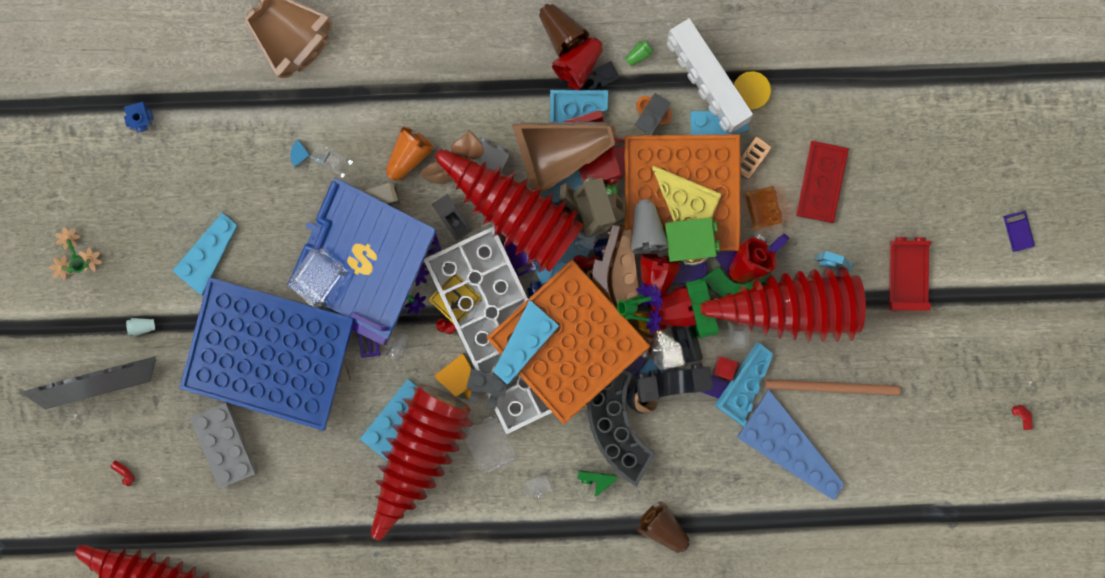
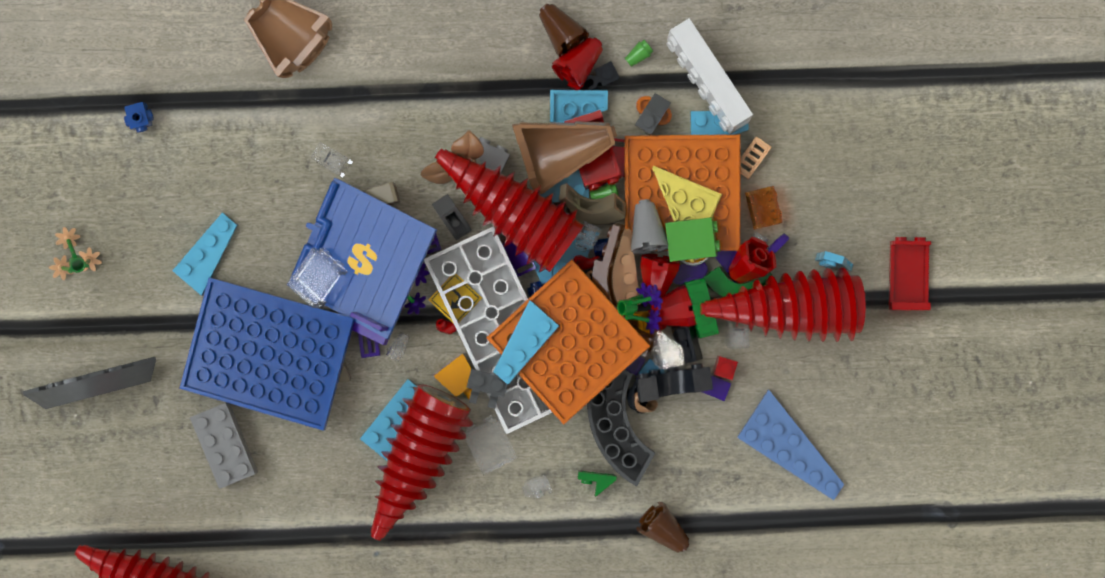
(124, 471): red arm -> none
(139, 326): light aqua cone -> none
(298, 153): dark azure tile -> none
(407, 153): orange cone -> none
(594, 207): dark tan window -> none
(740, 392): medium azure wing -> none
(753, 89): yellow tile -> none
(822, 182): red tile -> none
(832, 387): nougat piece -> none
(1019, 232): dark purple piece -> none
(1025, 414): red arm -> none

